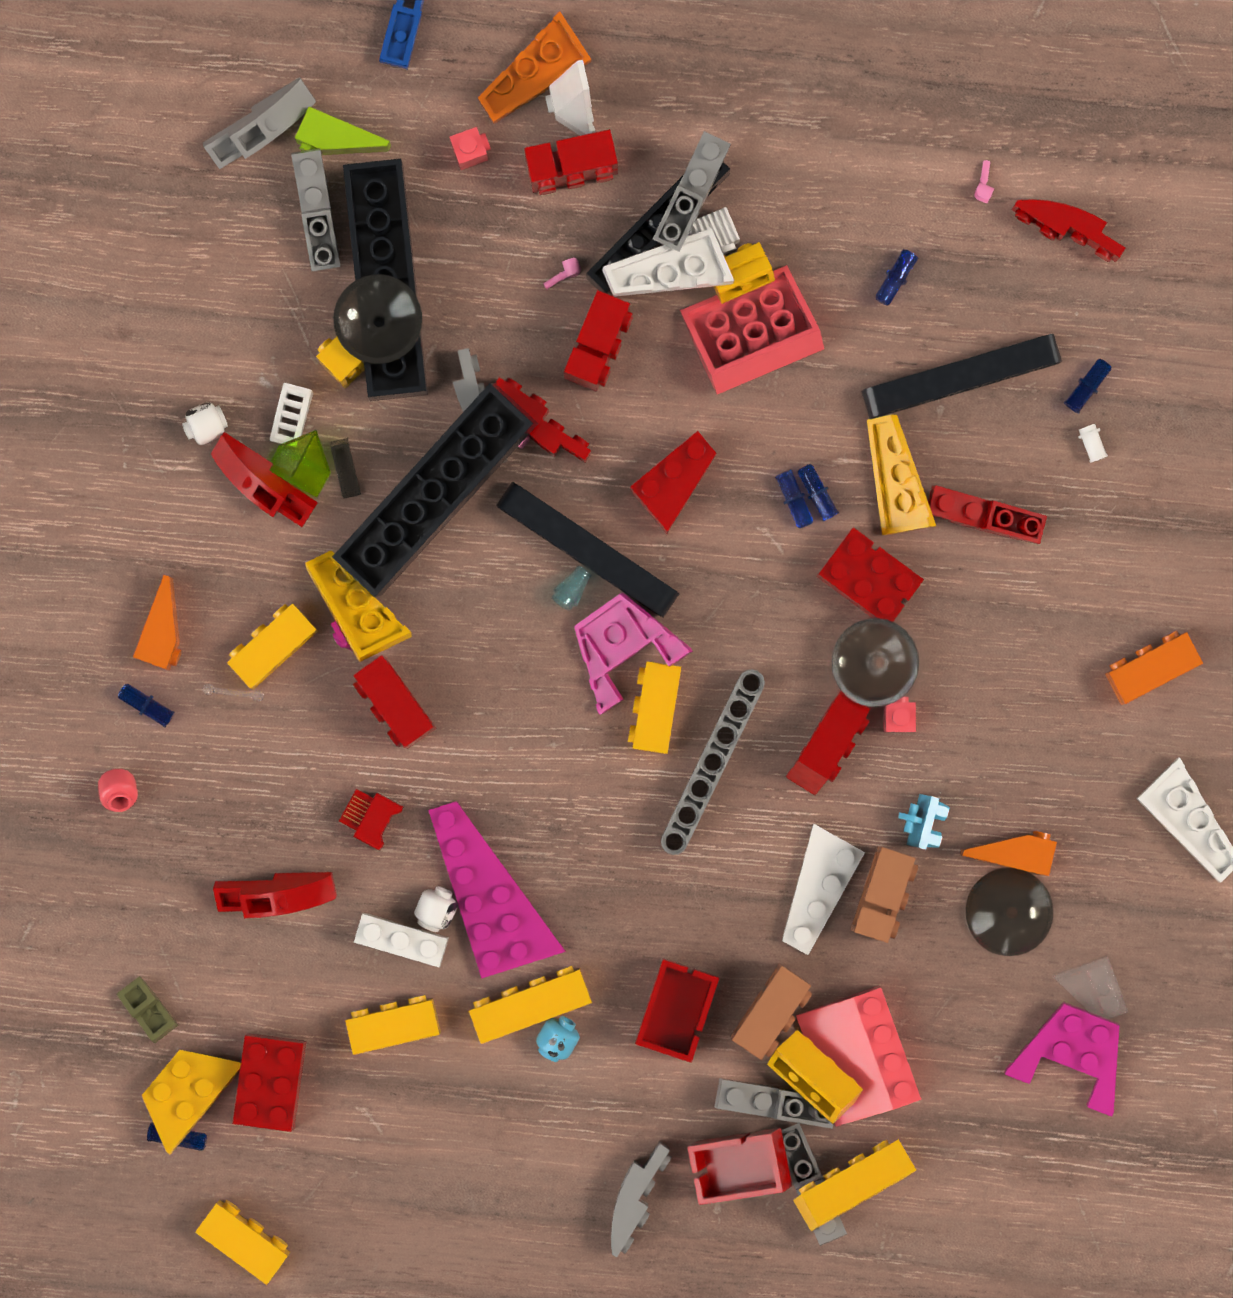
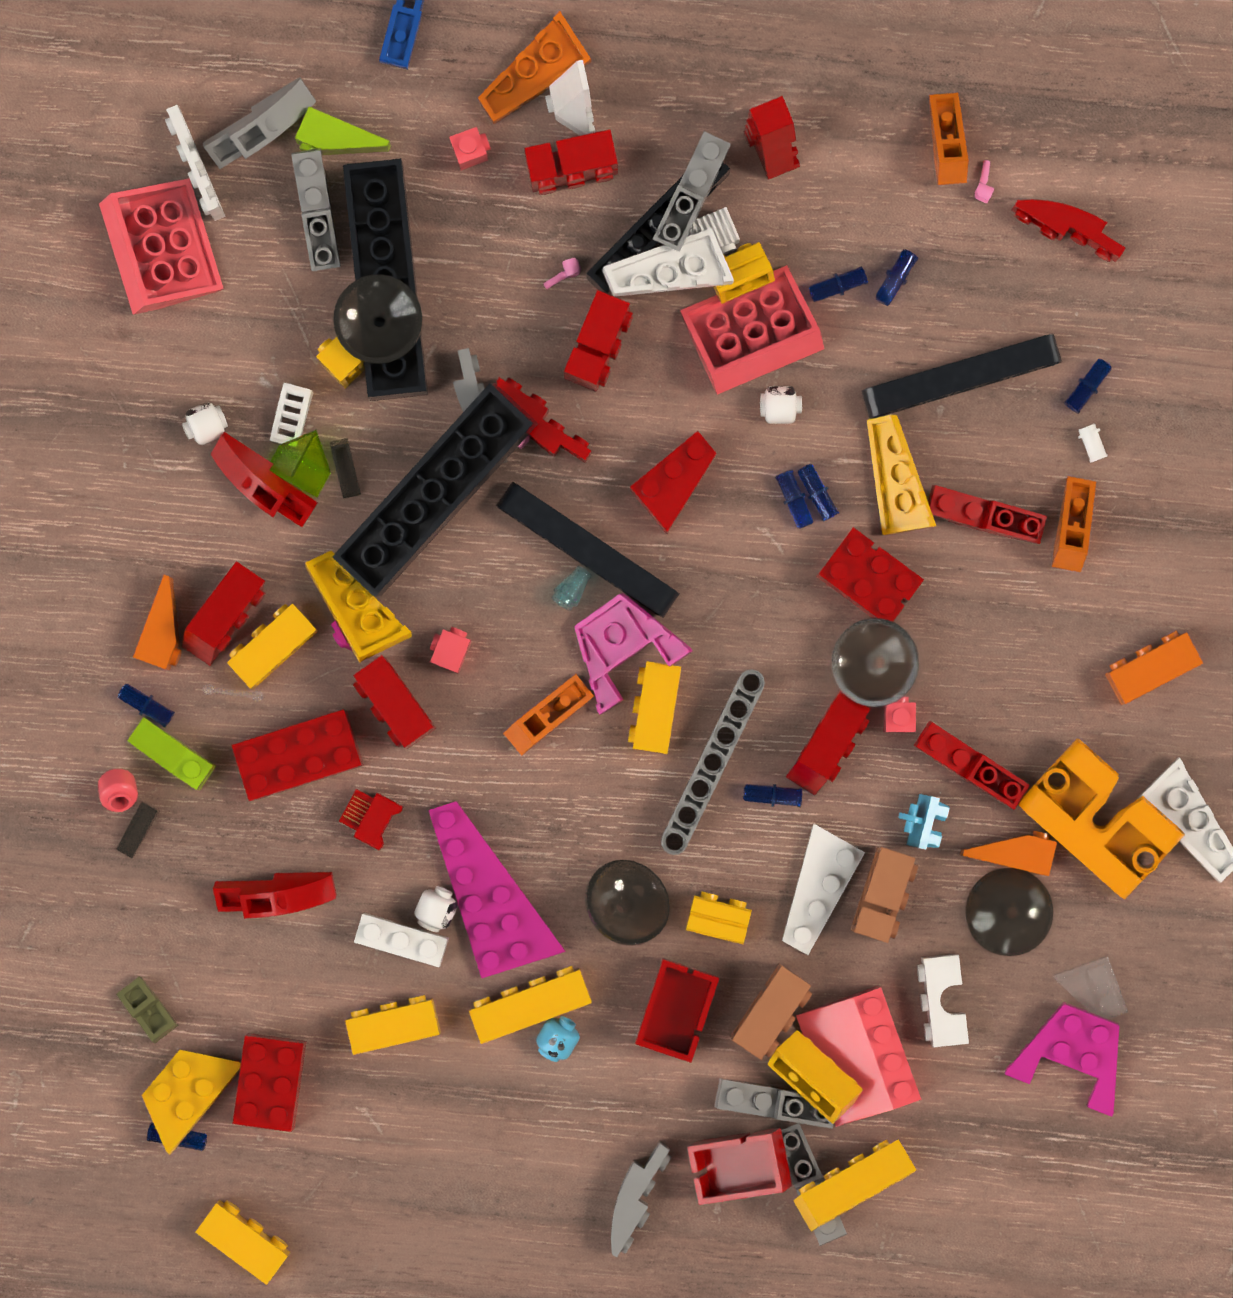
(138, 829): none -> clear smoke piece
(160, 245): none -> coral slope
(171, 754): none -> lime slope
(198, 173): none -> white wing
(223, 613): none -> red wedge
(297, 755): none -> red brick
(450, 649): none -> coral brick
(548, 714): none -> orange slope
(637, 892): none -> clear smoke dish
(719, 918): none -> yellow brick
(771, 133): none -> red wedge
(772, 795): none -> clear blue axle
(780, 404): none -> white head
(838, 284): none -> clear blue axle
(937, 975): none -> white arch
(948, 139): none -> orange slope
(971, 765): none -> red slope
(1074, 524): none -> orange slope
(1107, 849): none -> light orange connector

